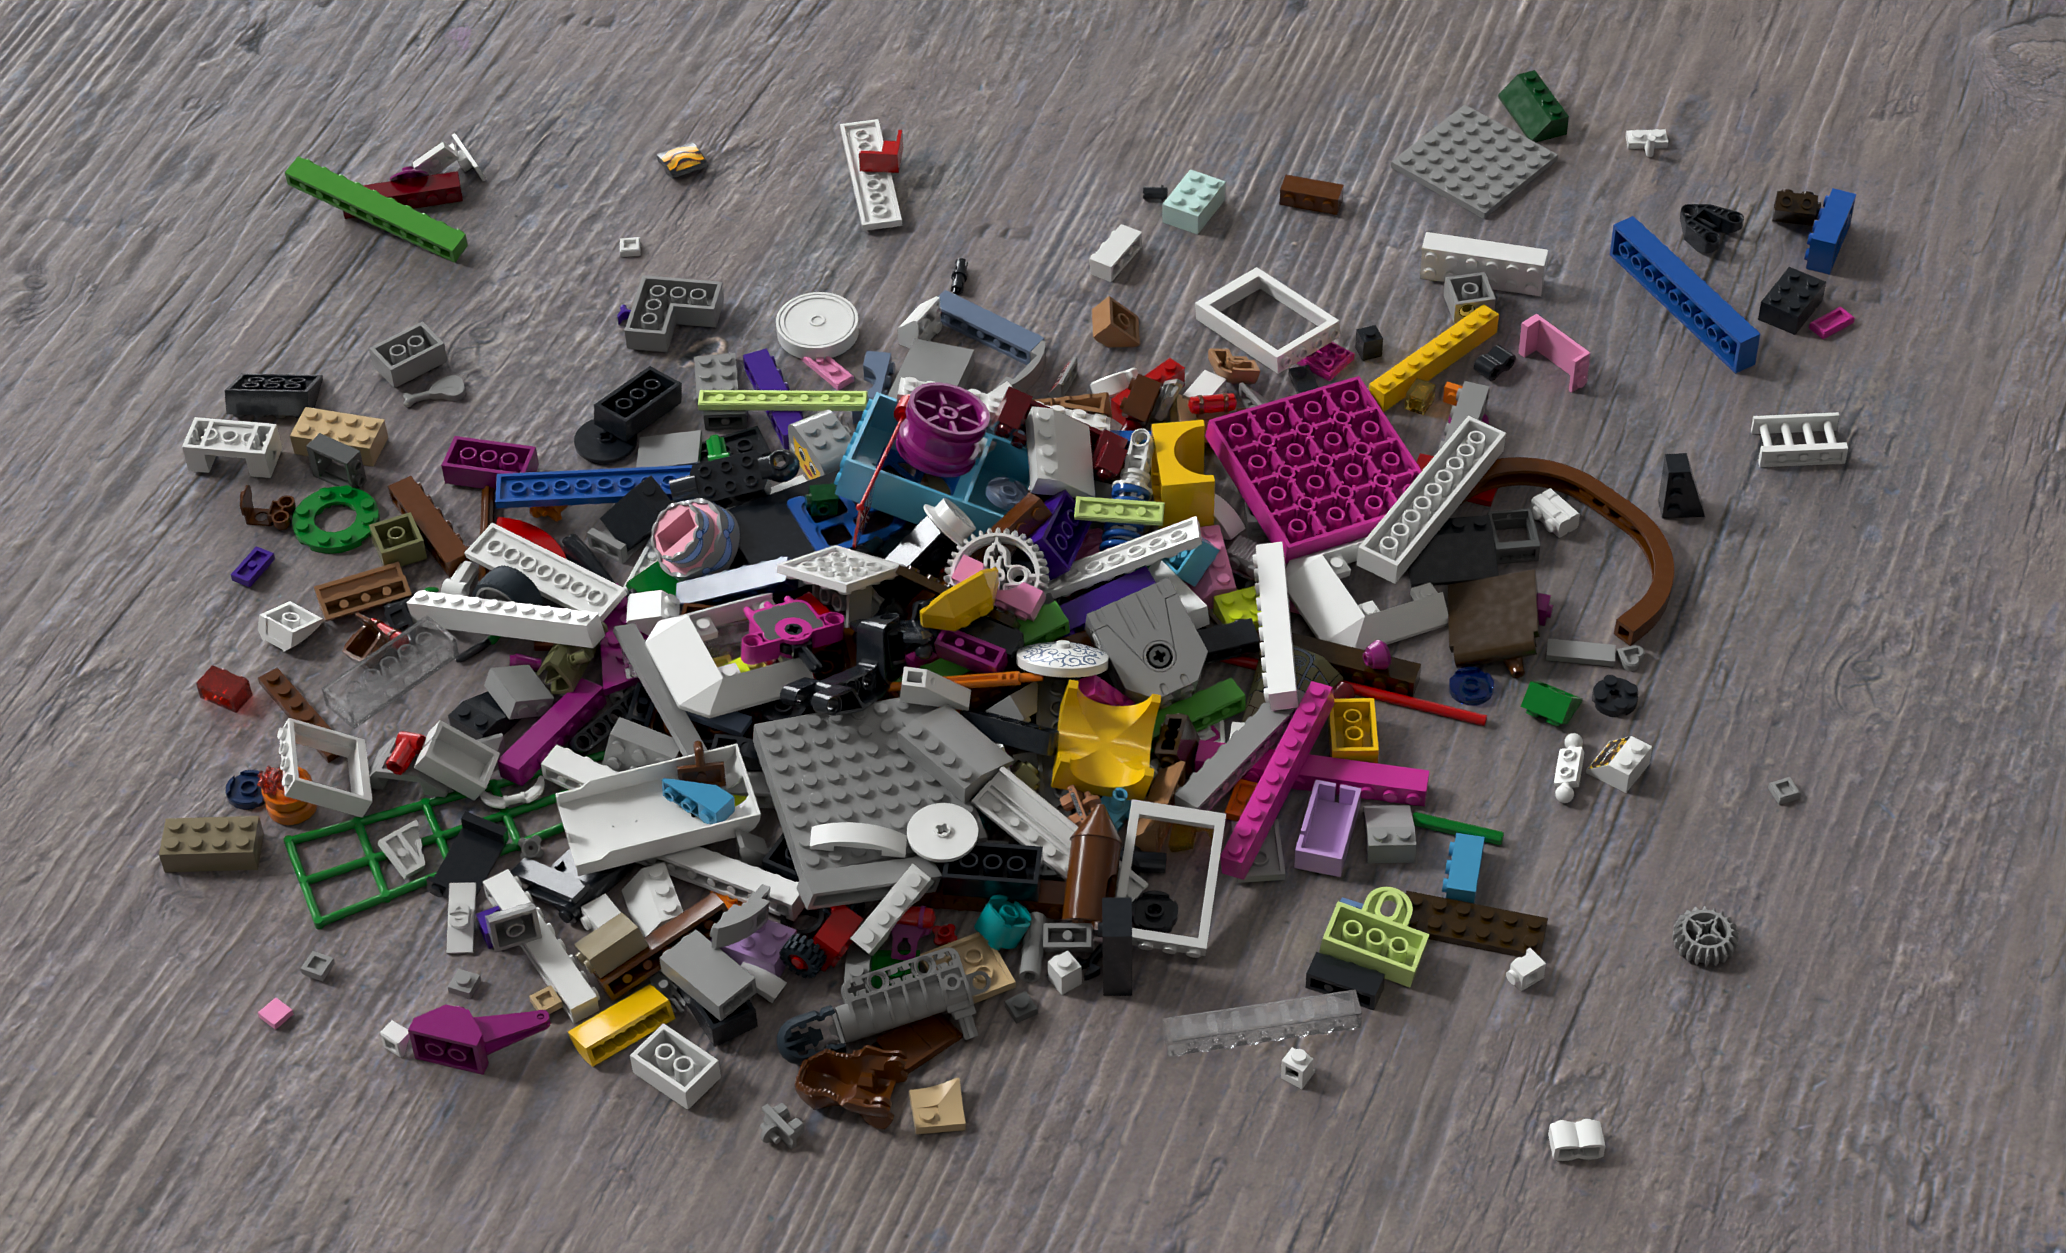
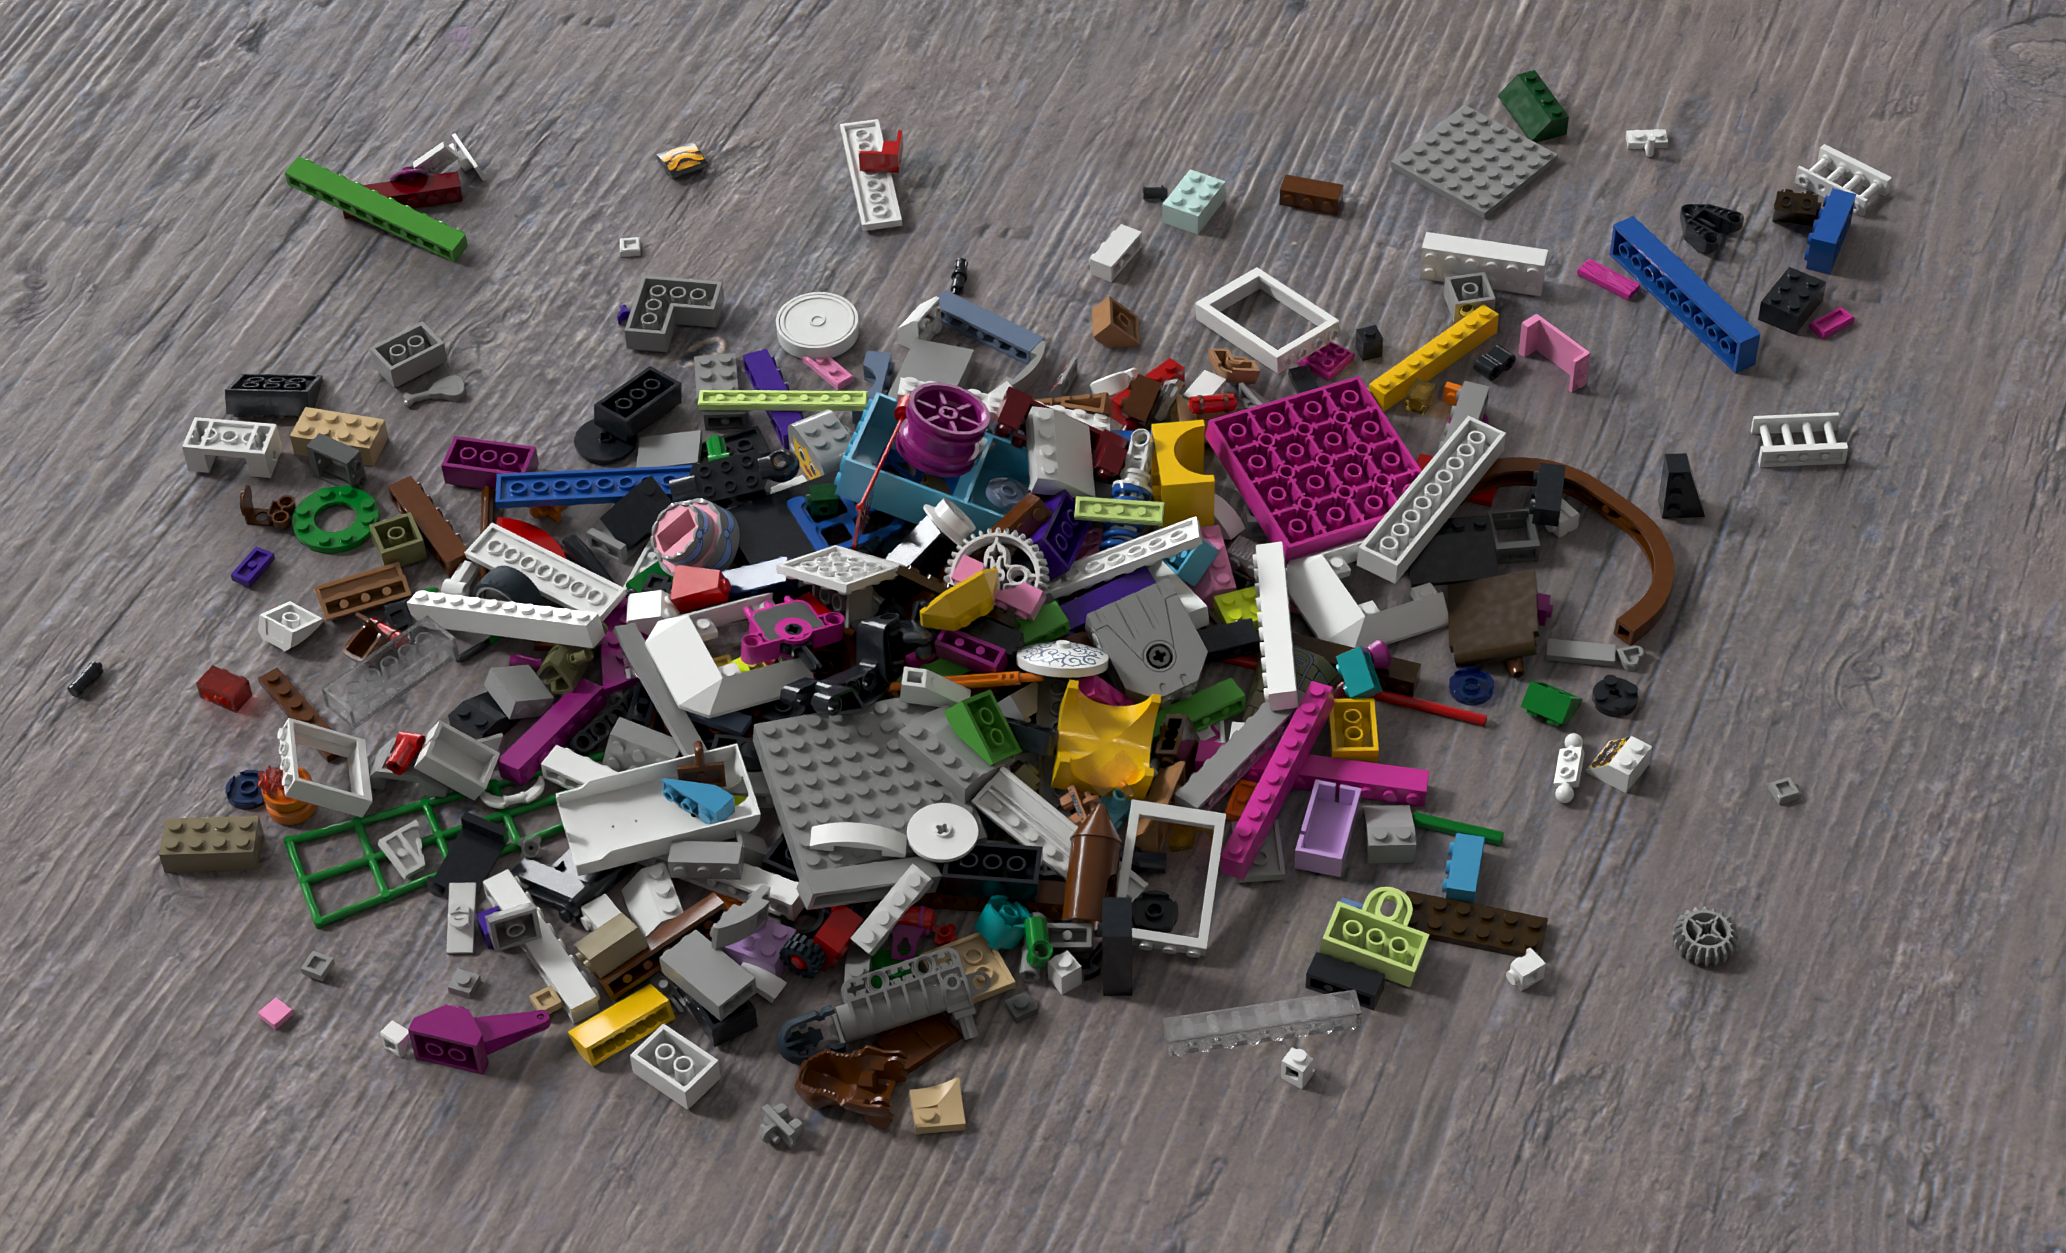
(87, 677): none -> black piece
(657, 582): none -> black plate
(698, 588): none -> slope
(706, 860): none -> light grey brick
(983, 727): none -> bright green slope
(1037, 940): none -> green piece
(1113, 775): none -> clear yellow plate
(1358, 673): none -> teal brick
(1547, 494): none -> black brick
(1576, 1140): white brick -> none
(1608, 279): none -> dark pink tile
(1848, 167): none -> white fence

